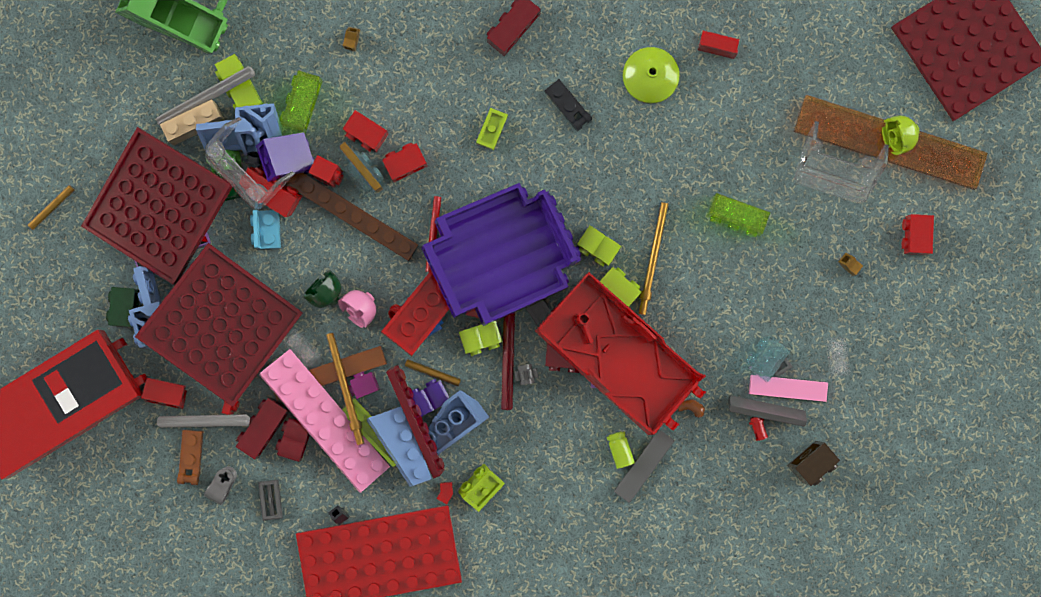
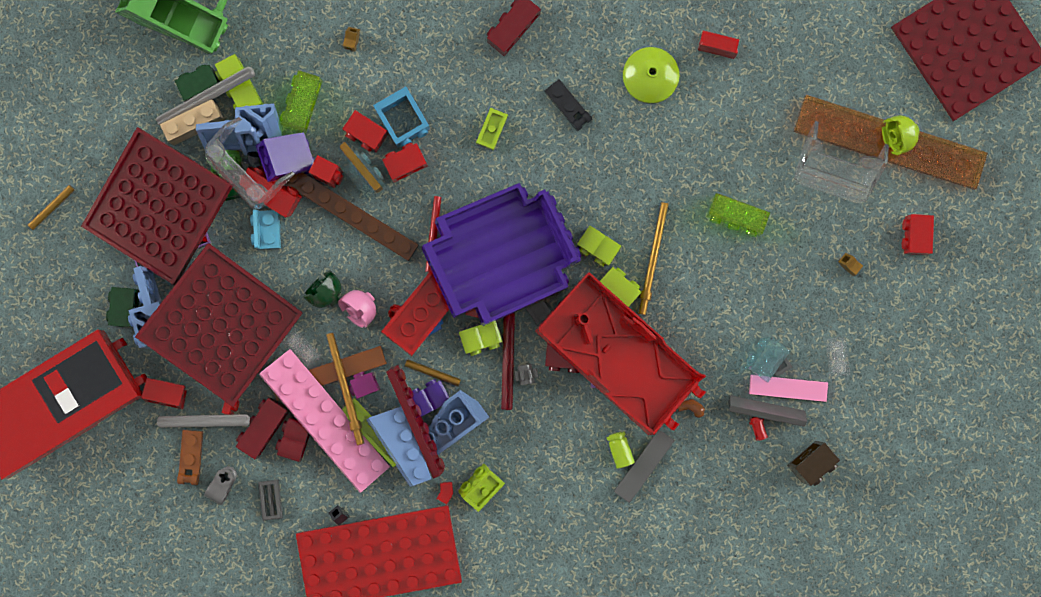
(196, 82): none -> dark green brick
(390, 102): none -> dark azure window

